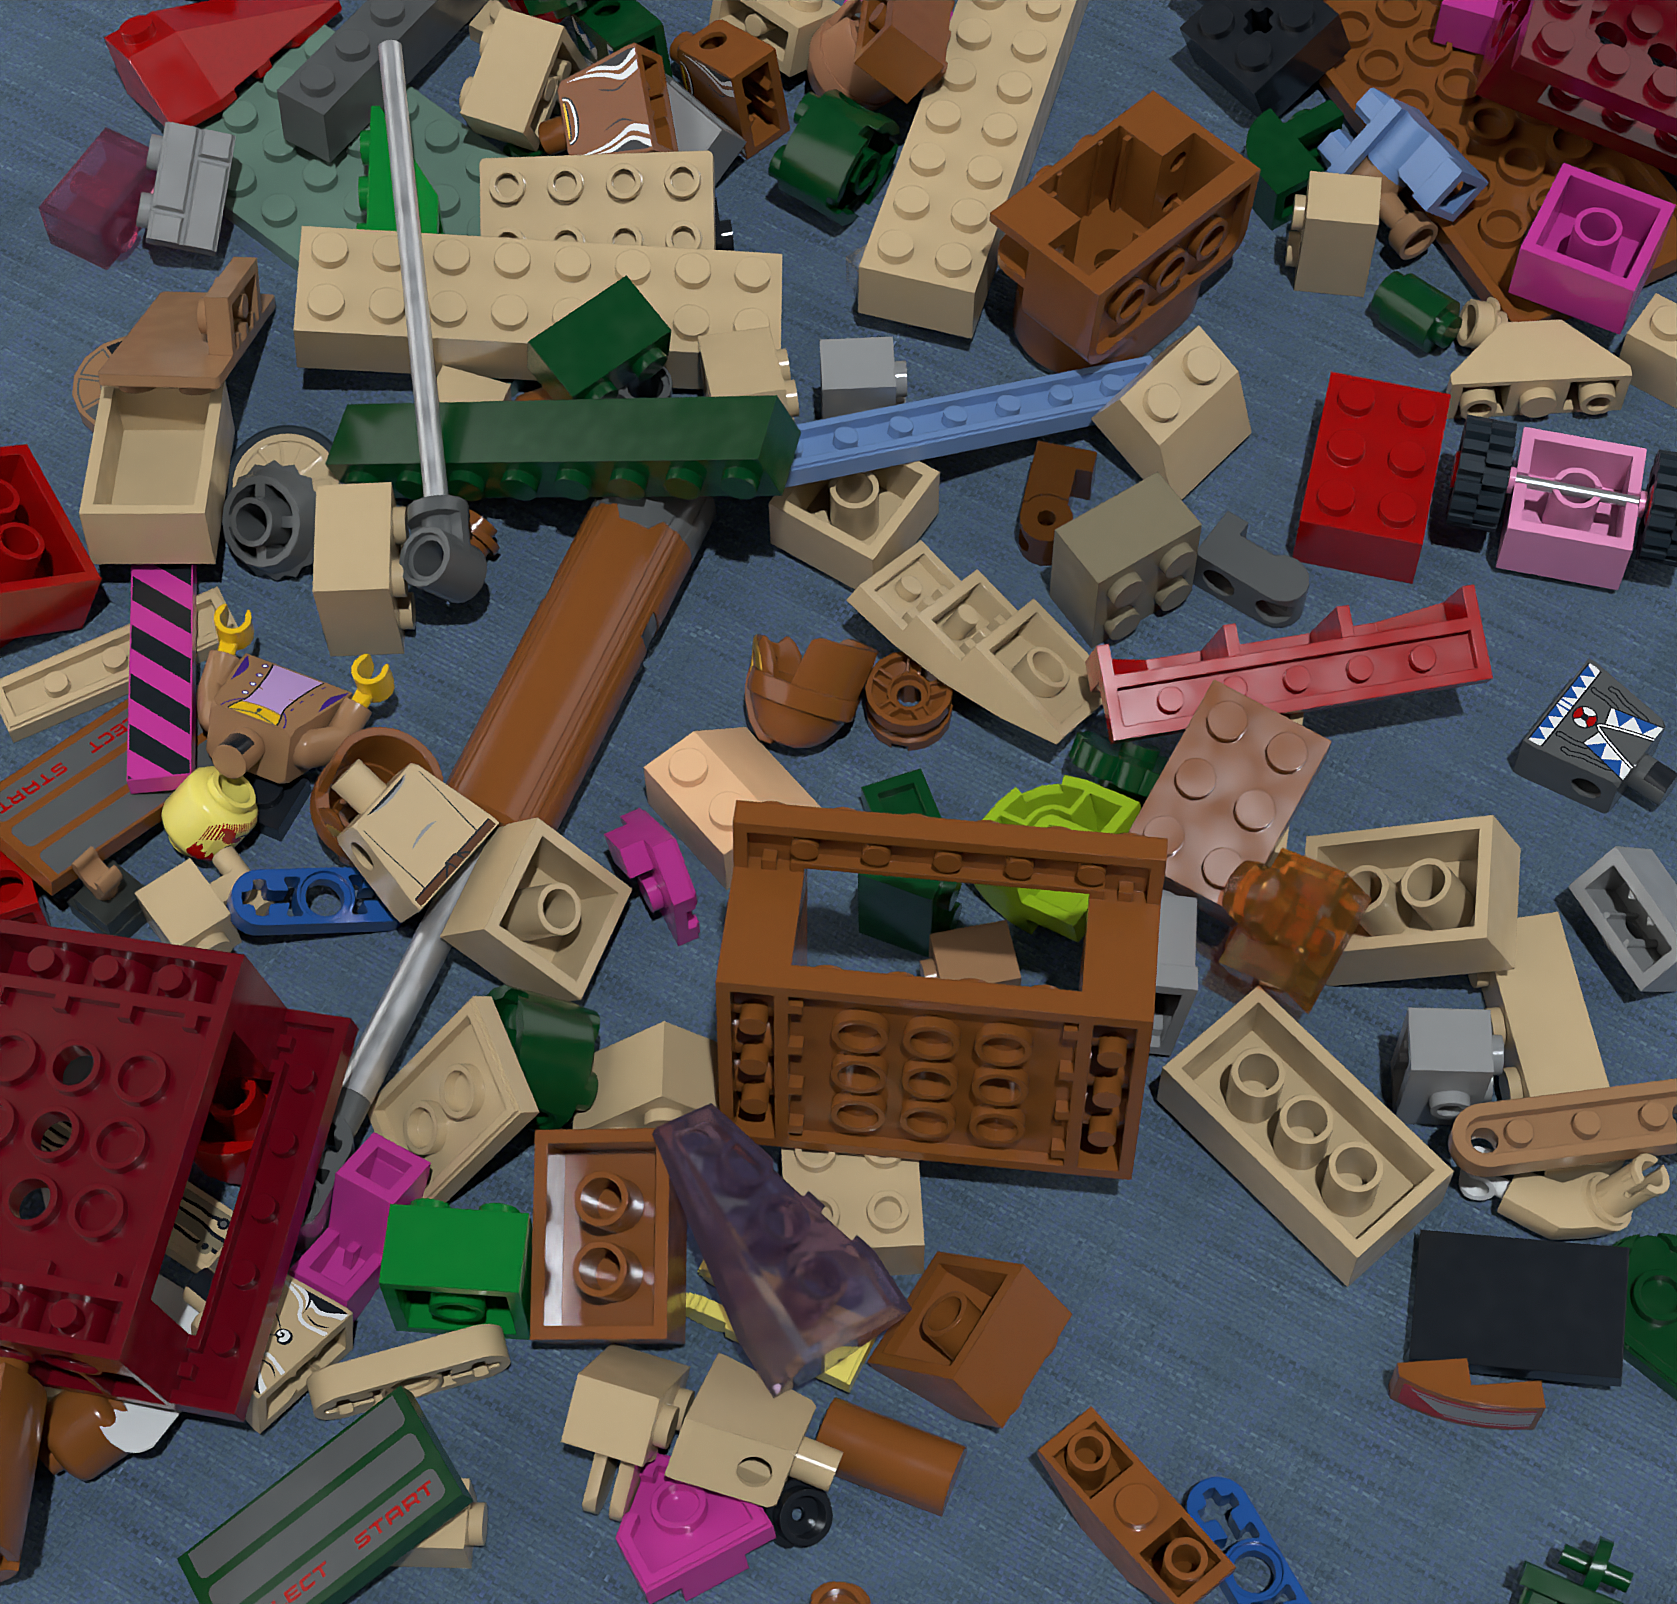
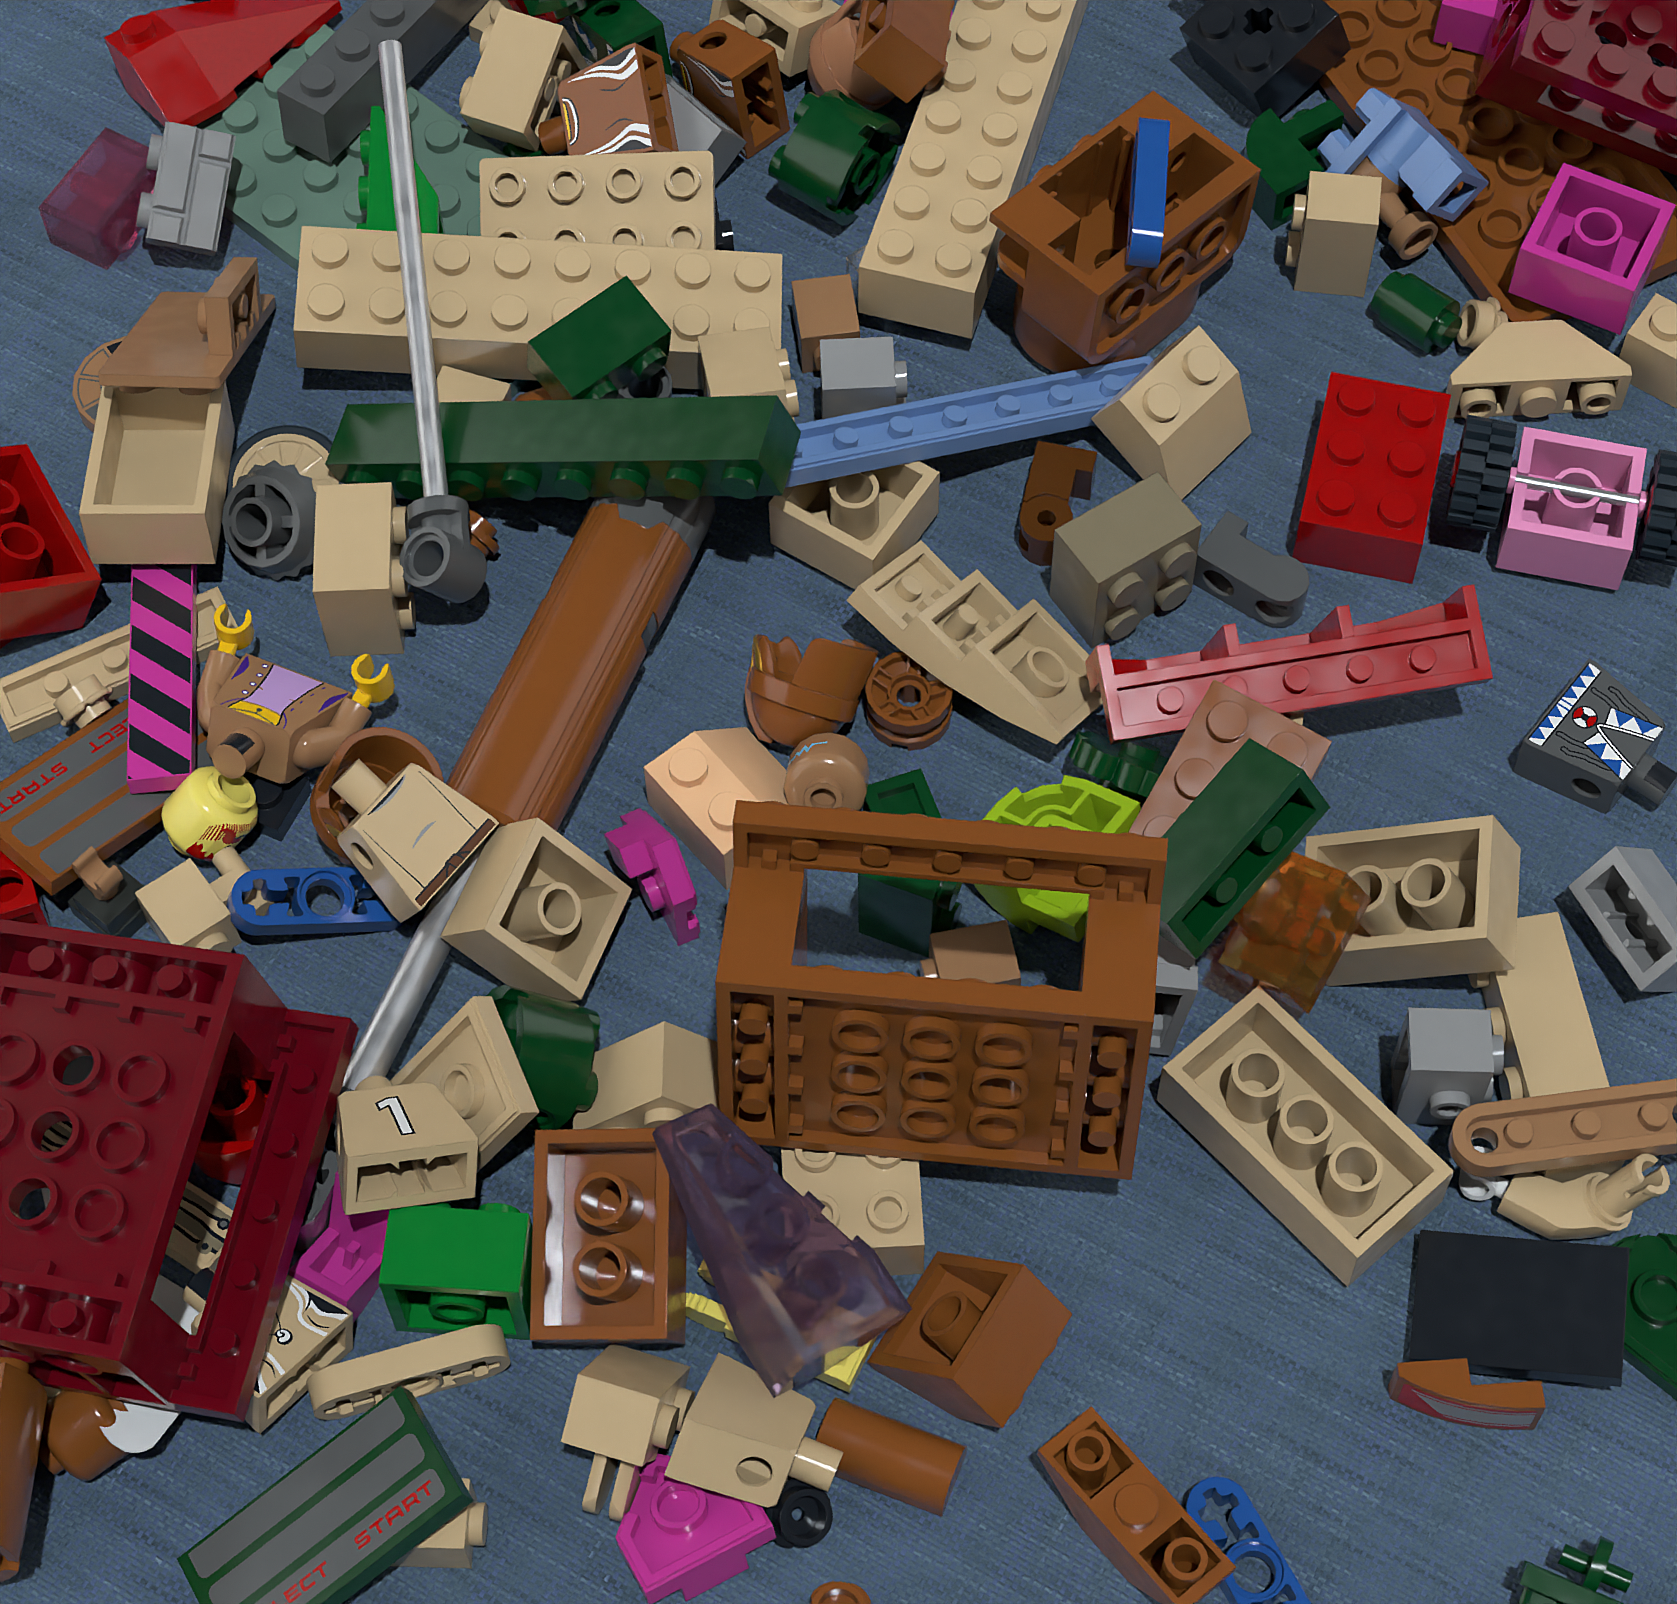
(83, 702): none -> tan plate
(401, 1147): none -> tan torso
(822, 311): none -> medium nougat brick
(827, 773): none -> medium nougat head
(1148, 193): none -> blue beam
(1233, 843): none -> dark green brick

